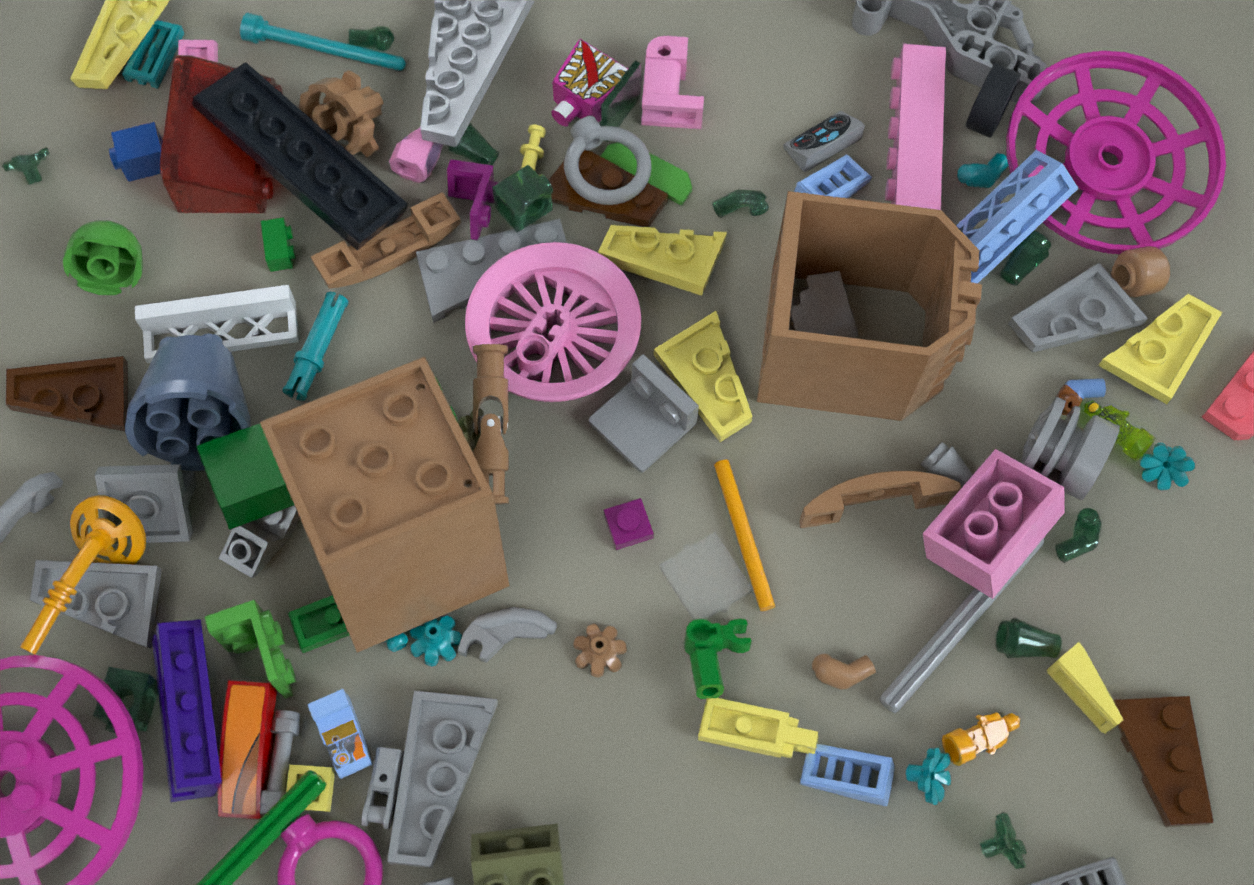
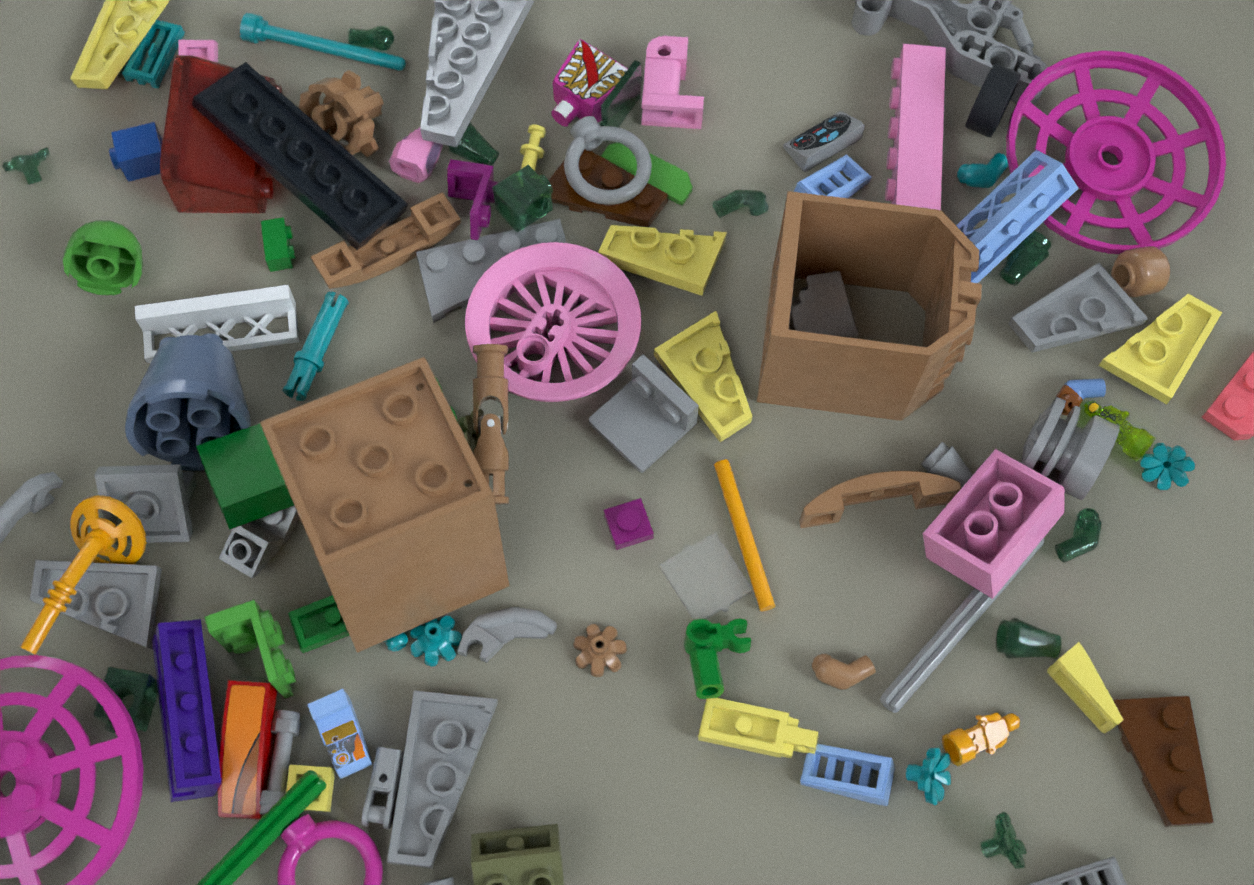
(75, 391): reddish brown wing -> none

